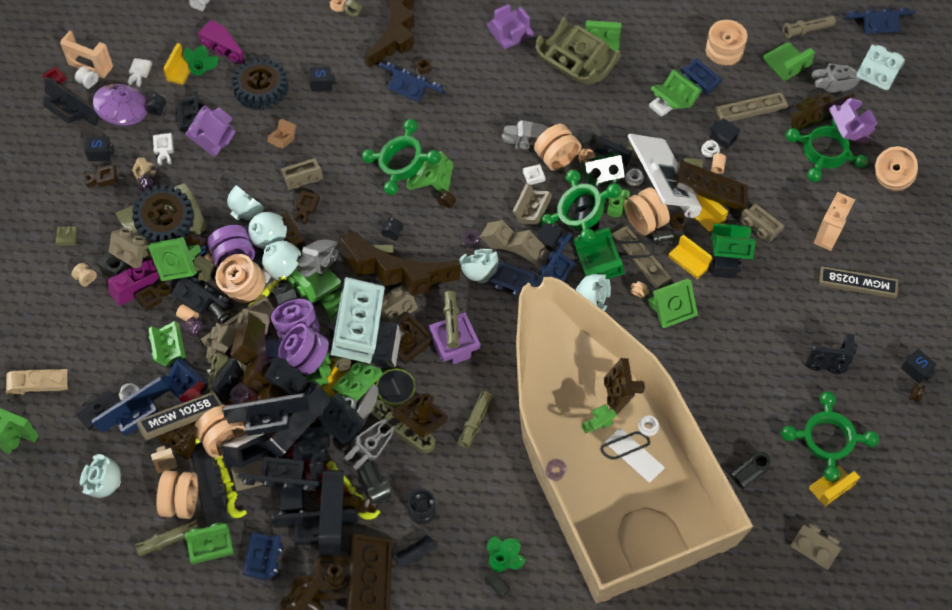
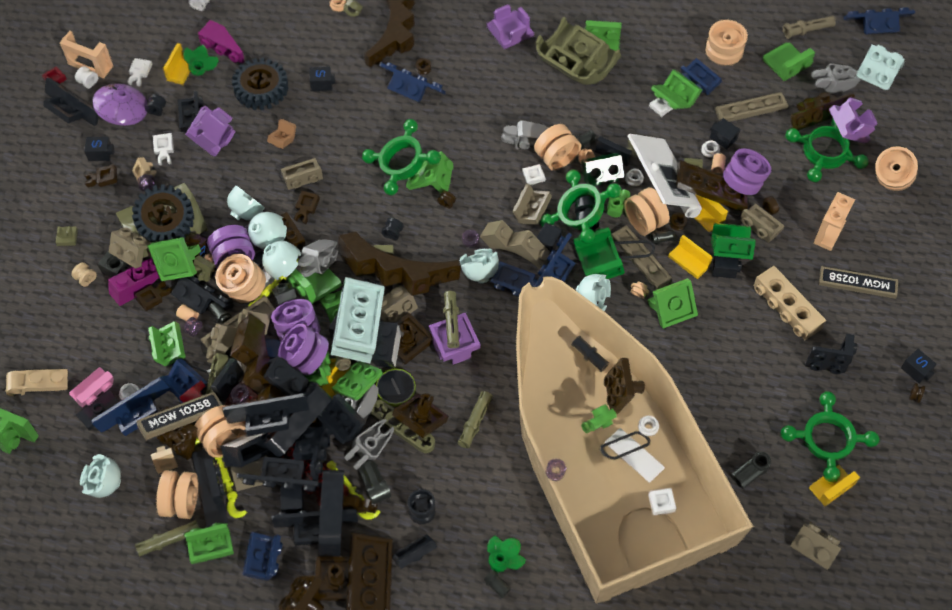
(93, 385): none -> bright pink bracket
(590, 353): none -> black pin
(662, 501): none -> white plate
(747, 171): none -> medium lavender wheel
(770, 205): none -> dark brown tile
(787, 293): none -> tan brick

